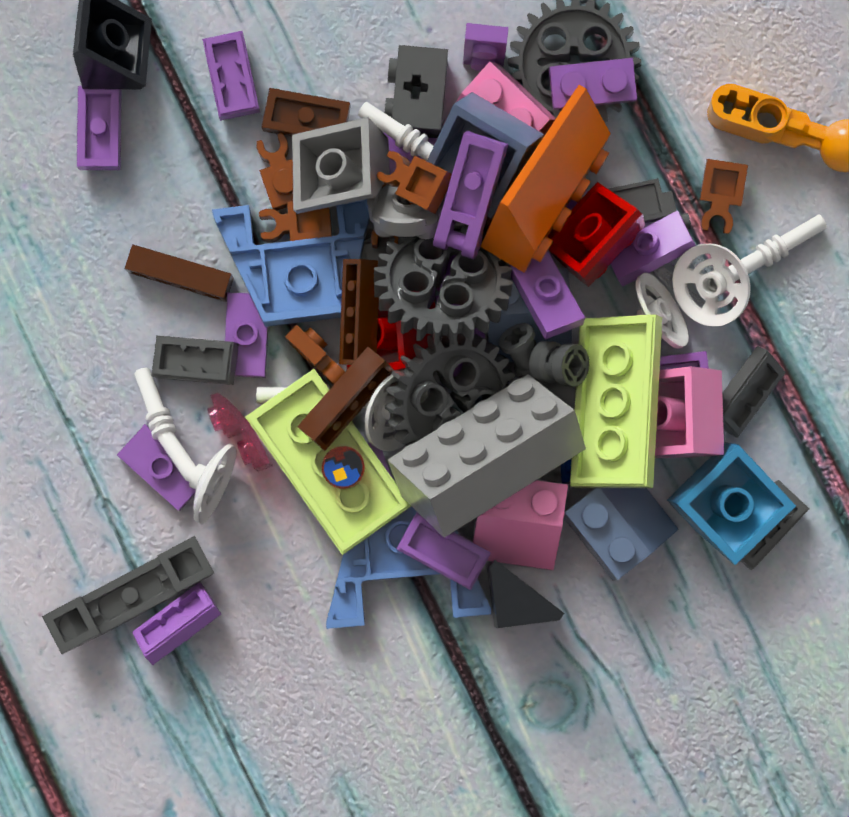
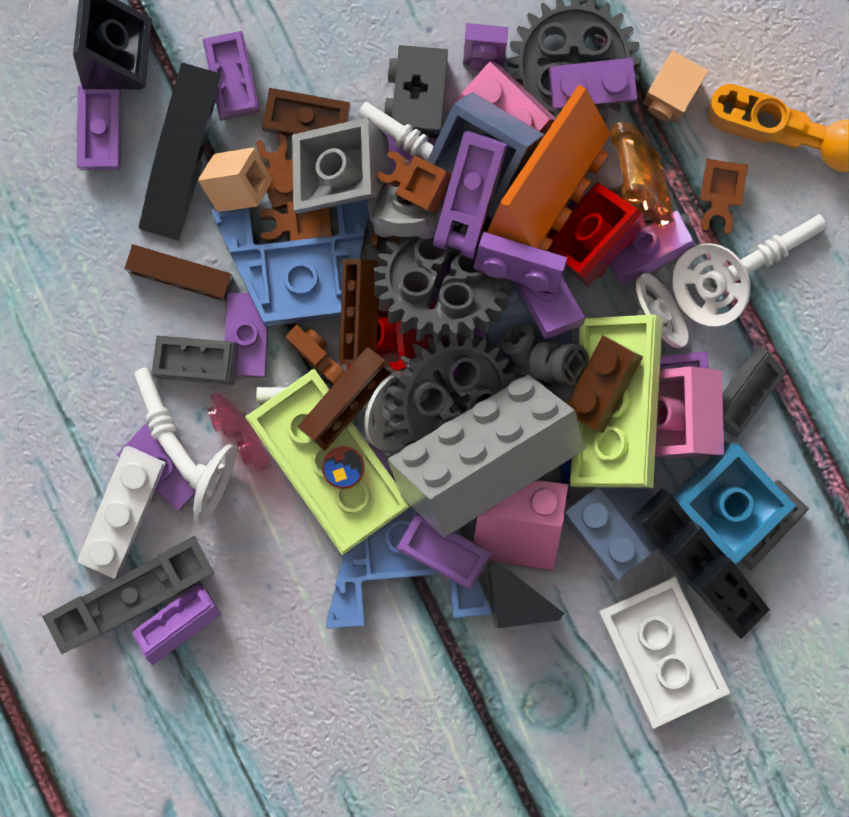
(121, 512): none -> white plate
(180, 151): none -> black slope
(235, 179): none -> light nougat brick
(519, 263): none -> medium lavender plate
(603, 383): none -> reddish brown plate
(642, 173): none -> clear orange plate
(663, 652): none -> white plate
(674, 88): none -> light nougat brick
(701, 563): none -> black slope

